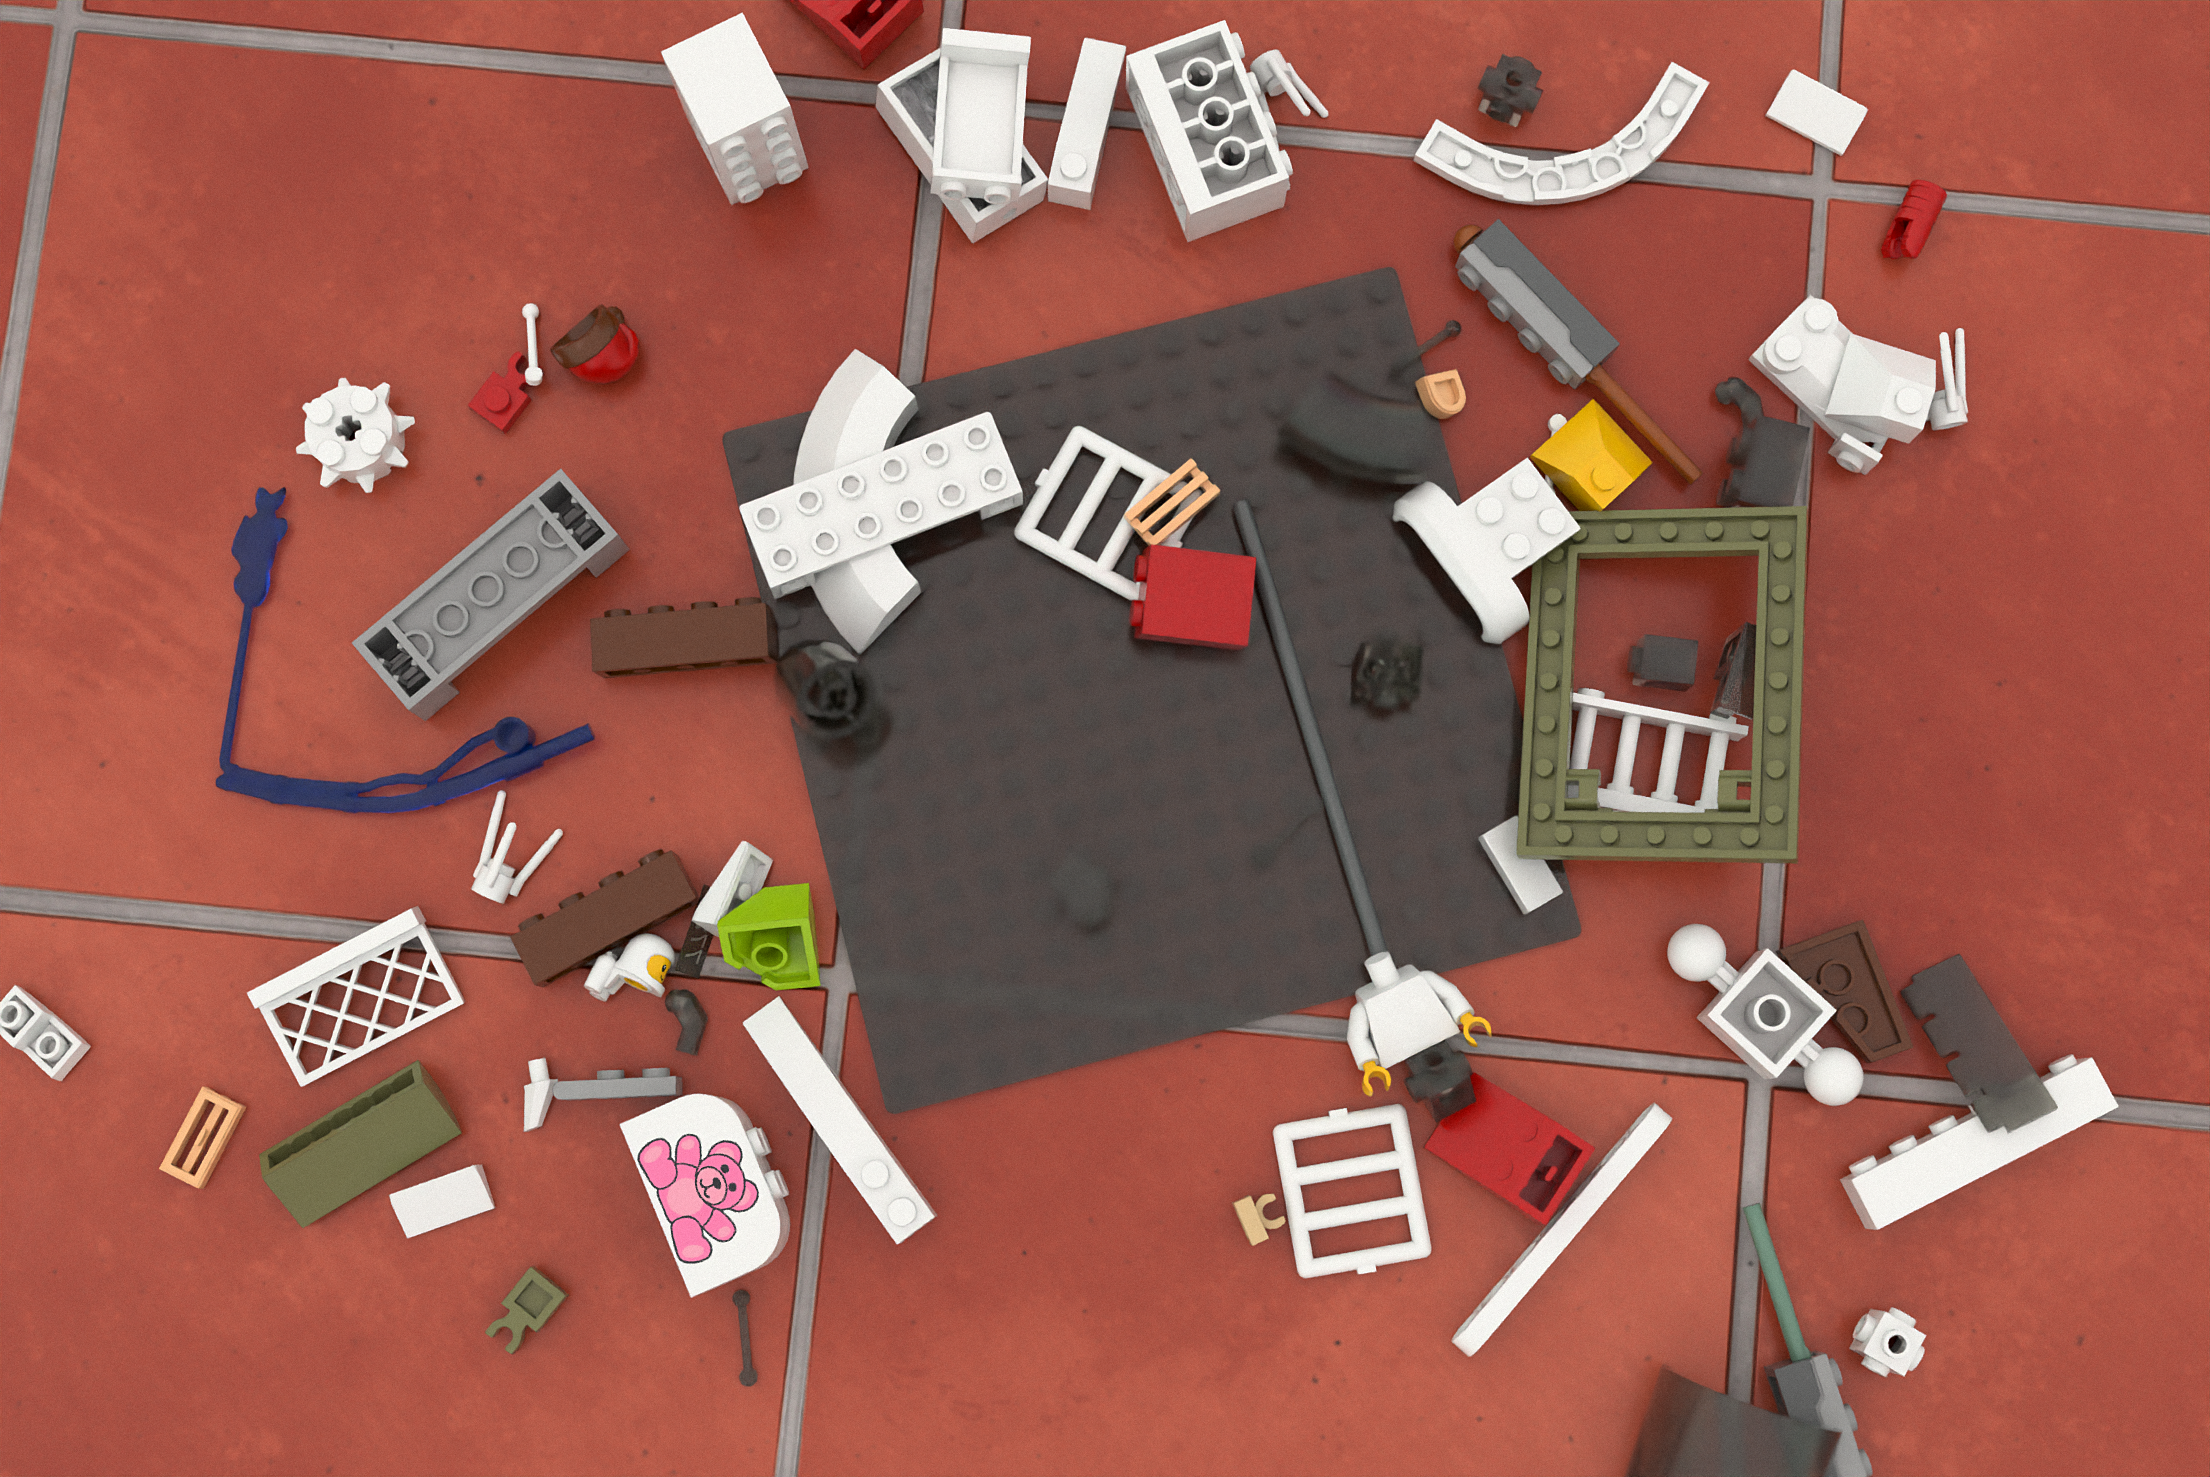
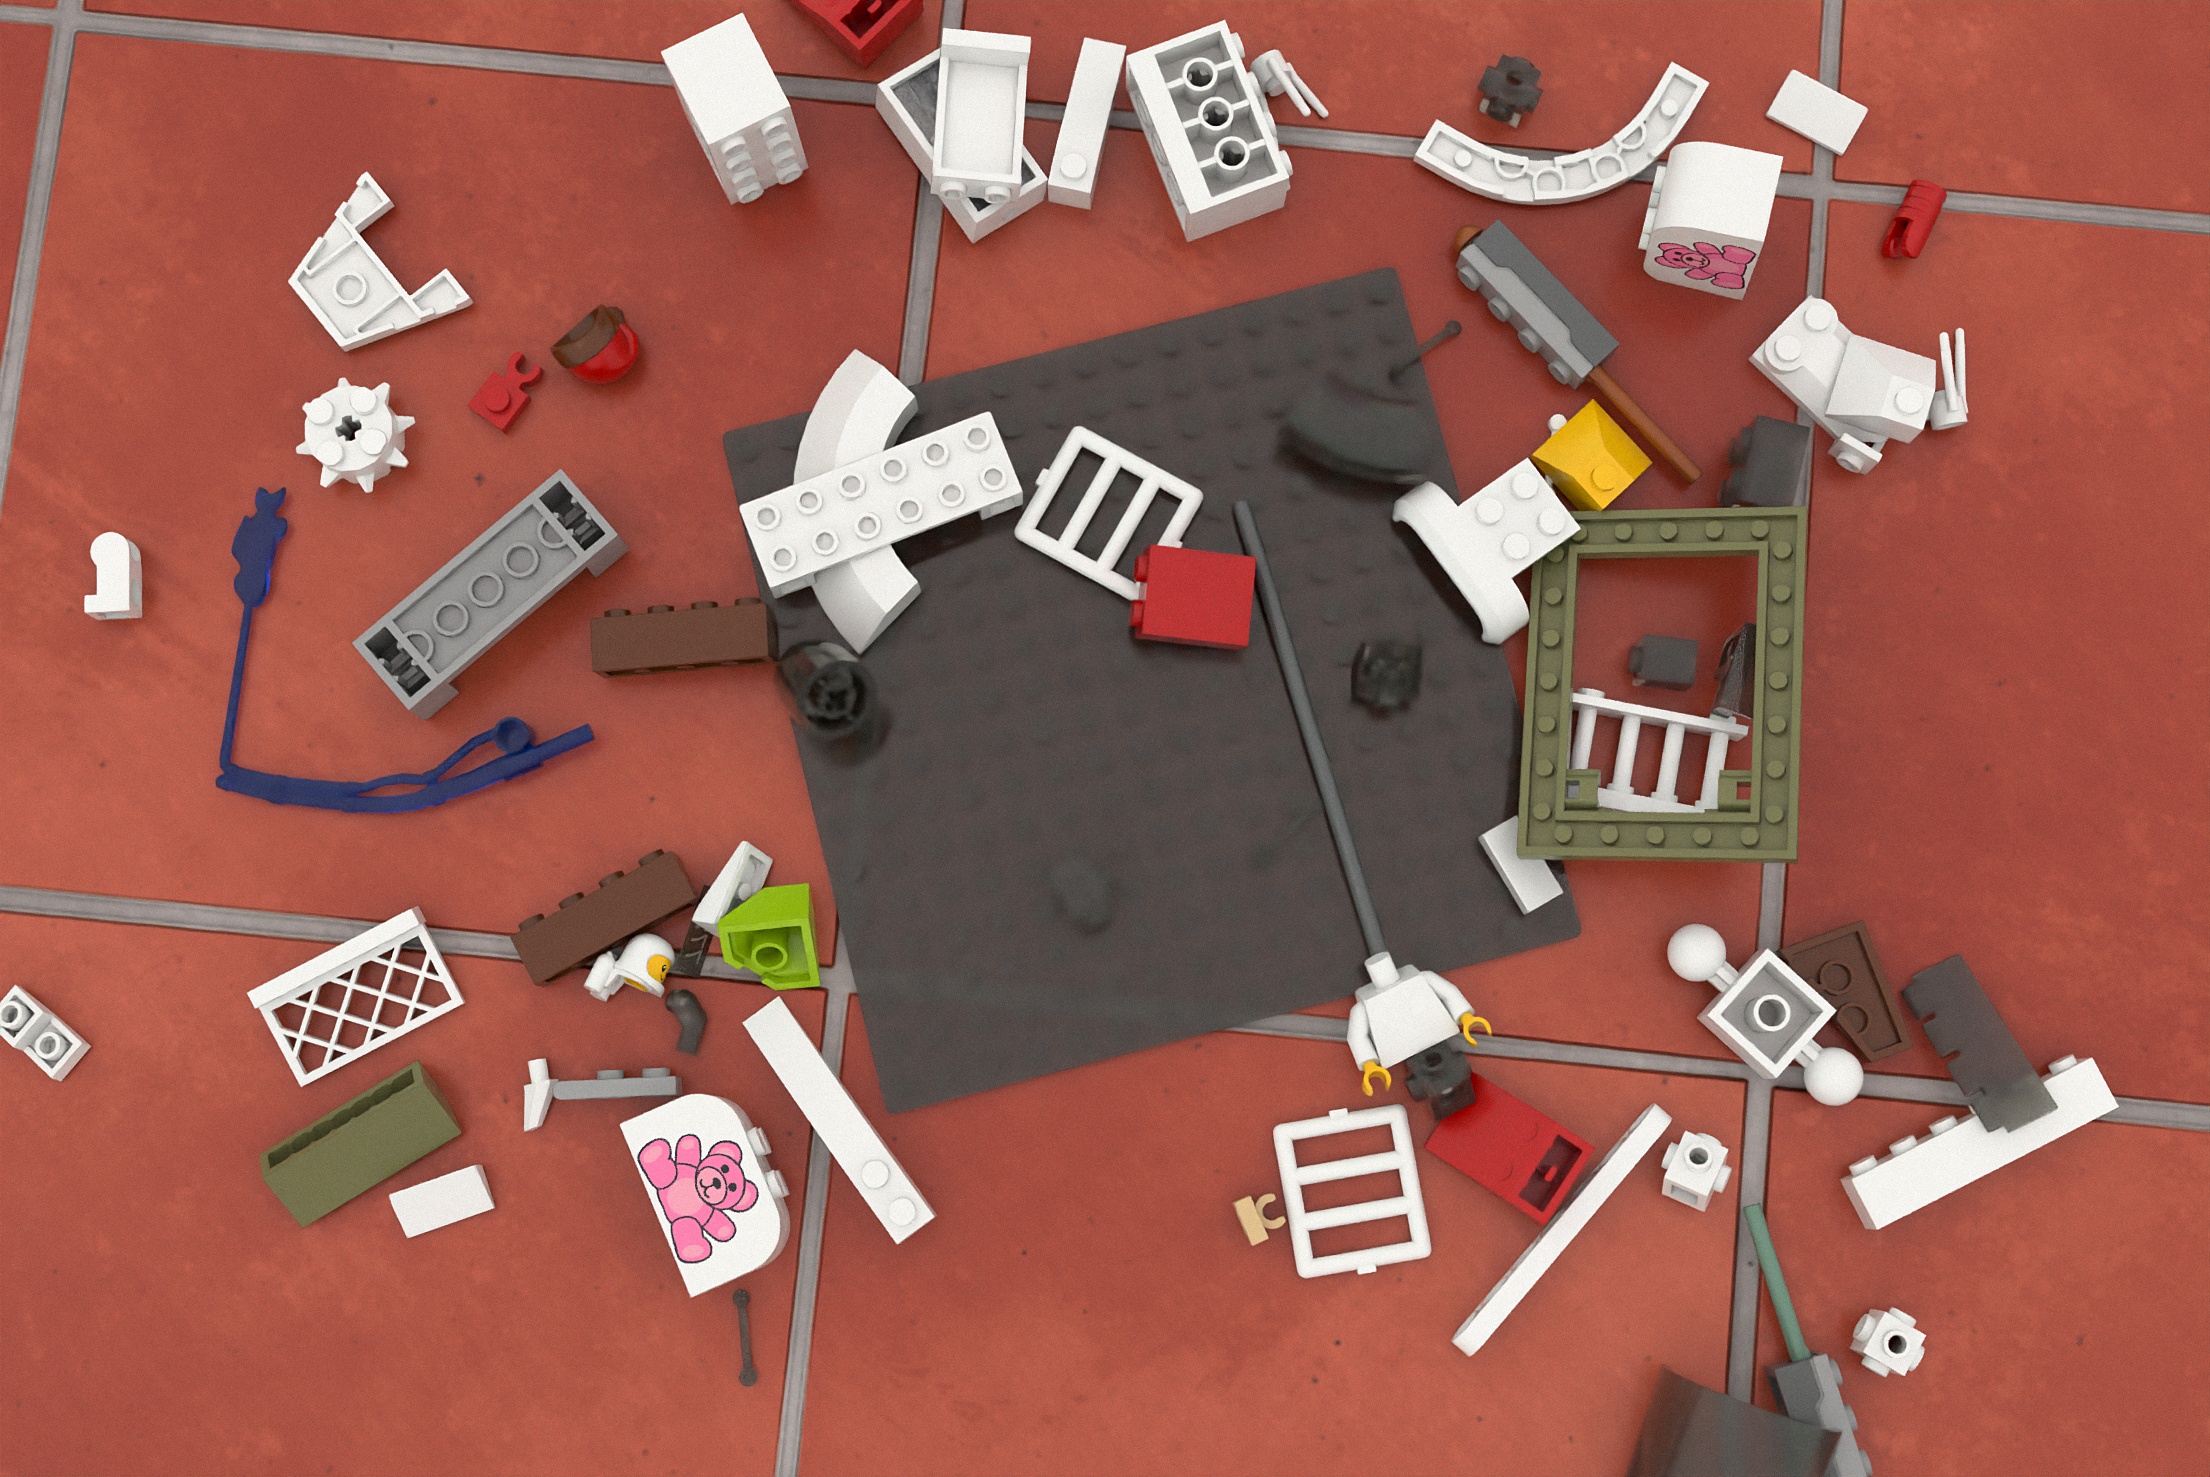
(117, 579): none -> white leg
(218, 1145): light nougat tile -> none
(355, 290): none -> white wing
(491, 874): white plant -> none
(530, 1304): olive plate -> none
(533, 374): white hinge -> none
(1200, 479): light nougat tile -> none
(1442, 393): light nougat tile -> none
(1695, 1169): none -> white brick
(1709, 216): none -> white brick
(1742, 395): clear smoke arm -> none

